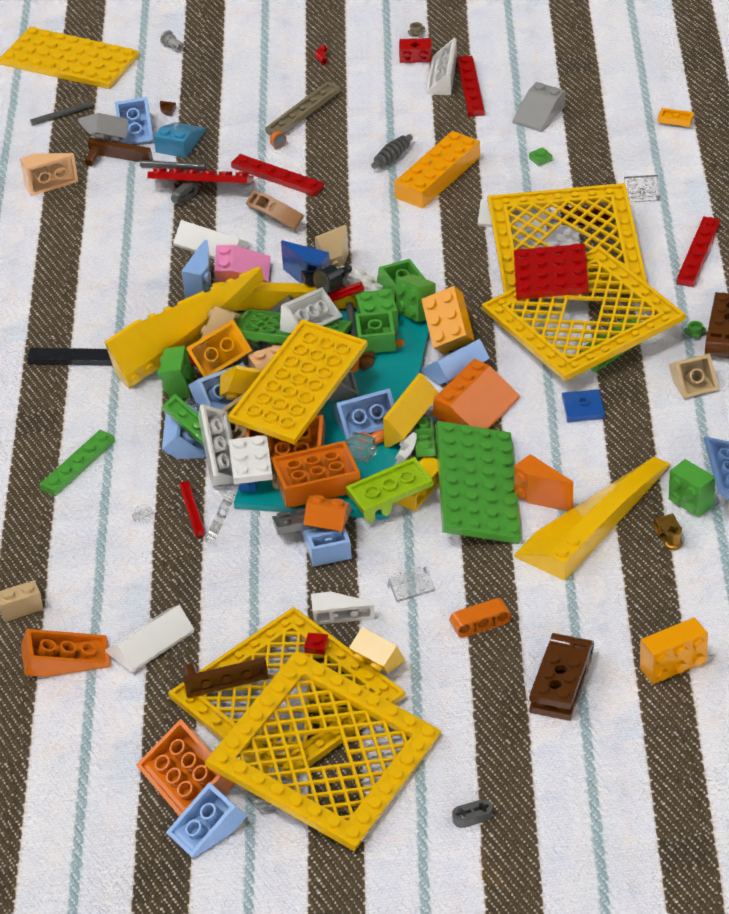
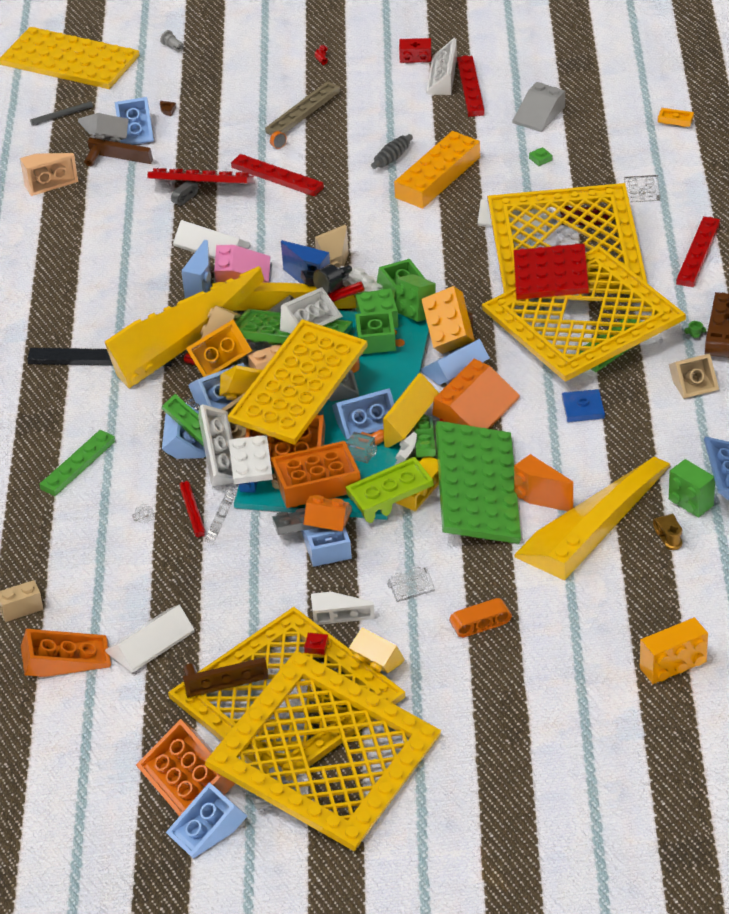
(173, 165): dark grey bar -> none
(176, 372): bright green brick -> none
(177, 139): dark azure slope -> none
(275, 209): medium nougat slope -> none
(350, 315): dark grey bar -> none
(366, 360): reddish brown tile -> none
(416, 29): dark tan plate -> none
(472, 813): dark grey beam -> none
(561, 676): reddish brown hinge -> none

